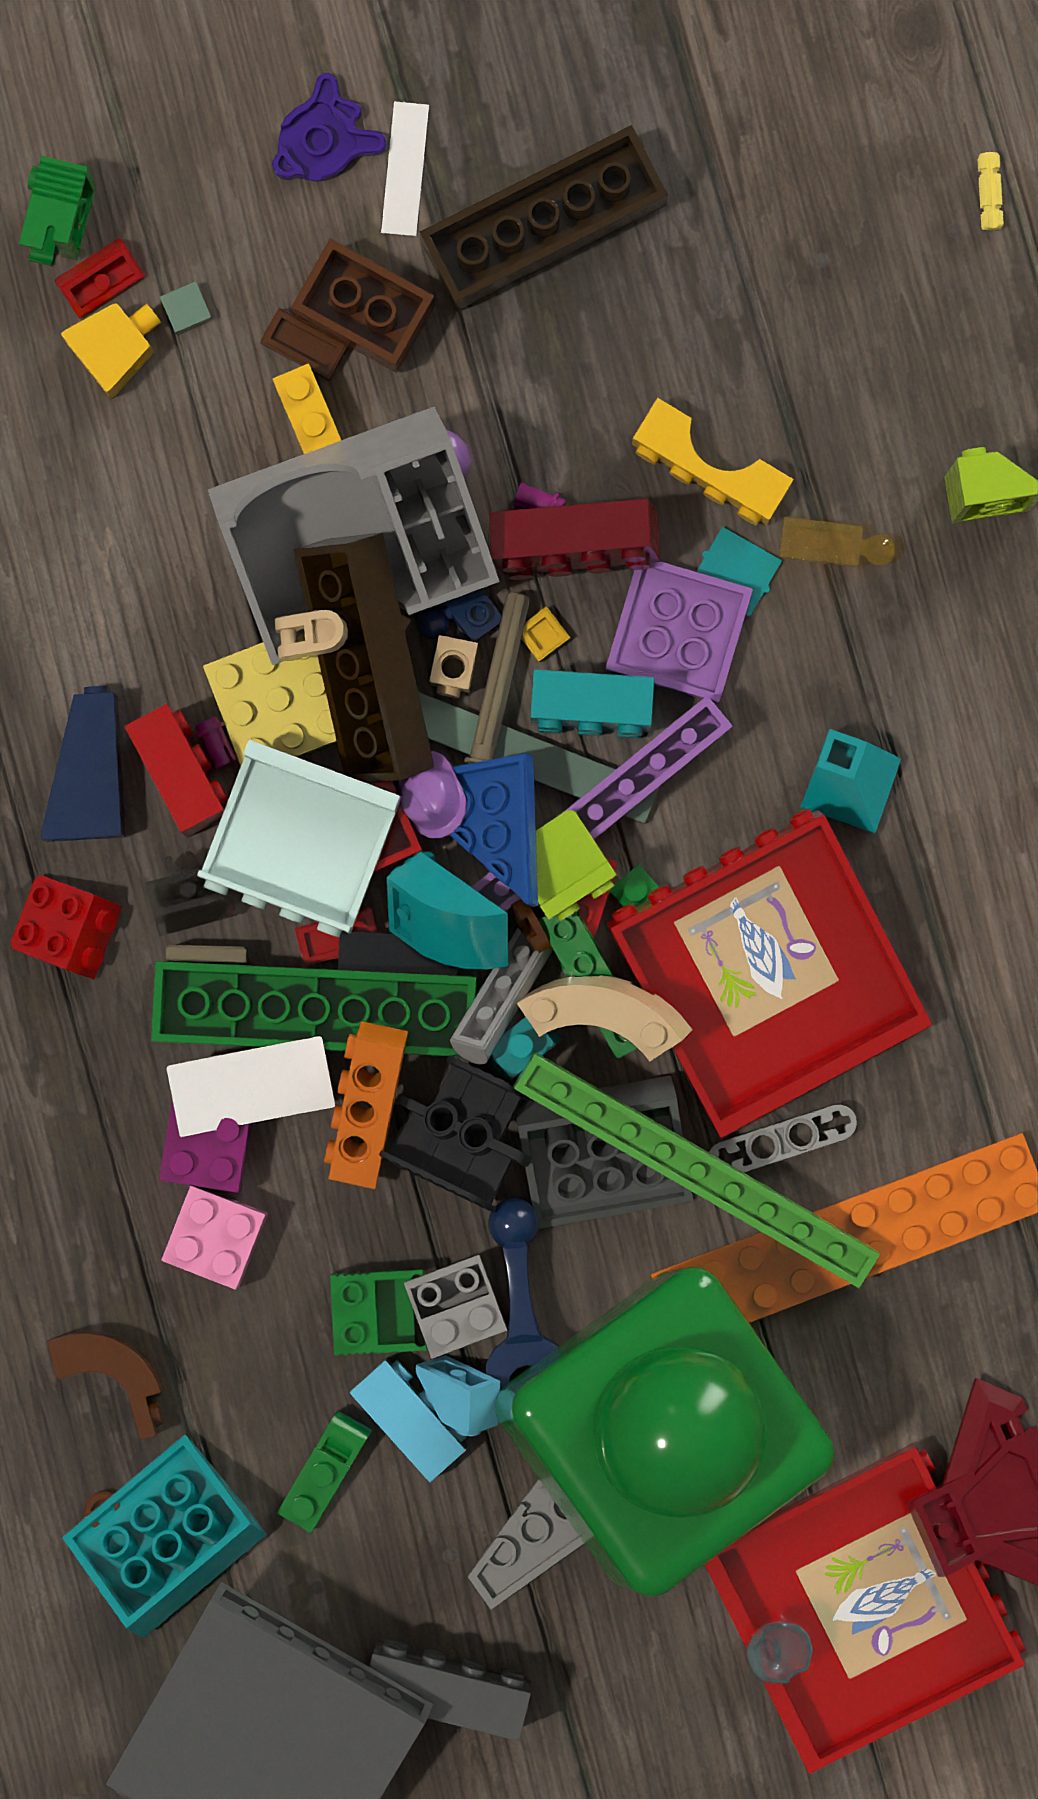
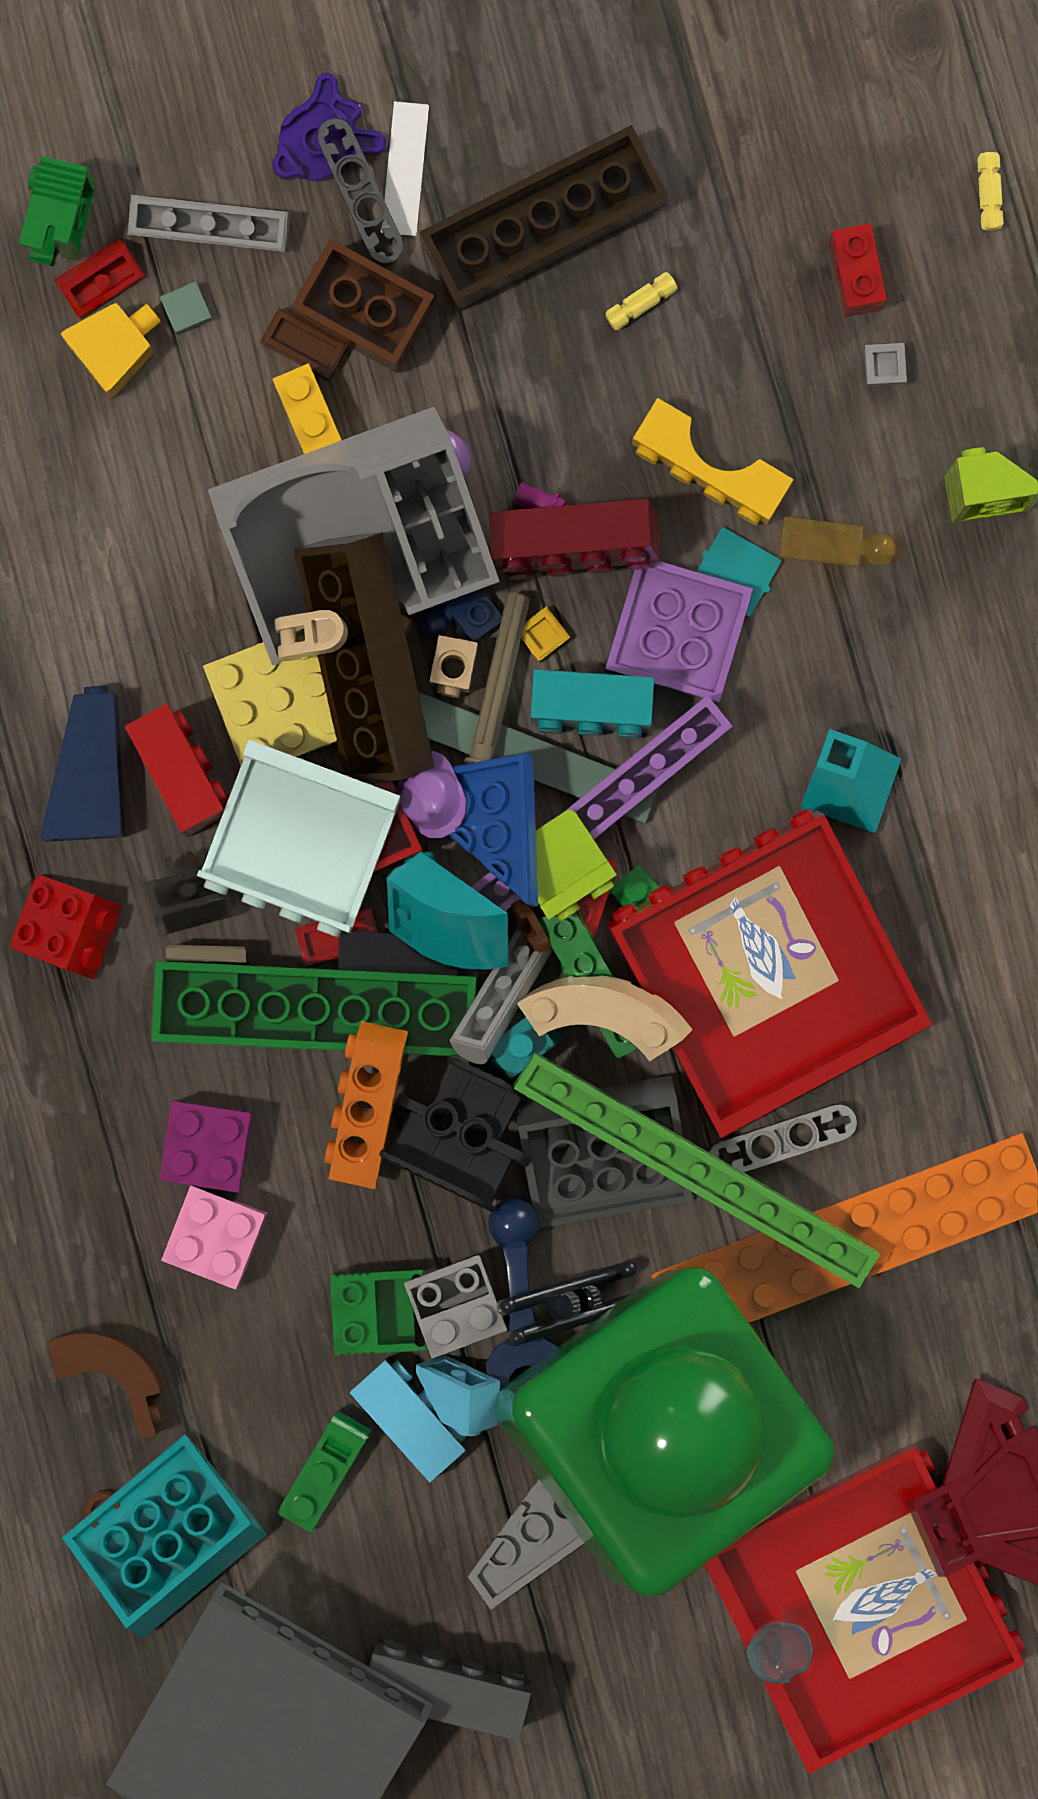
(208, 223): none -> light grey brick
(215, 742): magenta pin -> none
(251, 1085): white sticker -> none
(365, 189): none -> dark grey beam
(568, 1301): none -> black piece
(641, 301): none -> light yellow axle
(857, 270): none -> red brick
(885, 364): none -> light grey plate

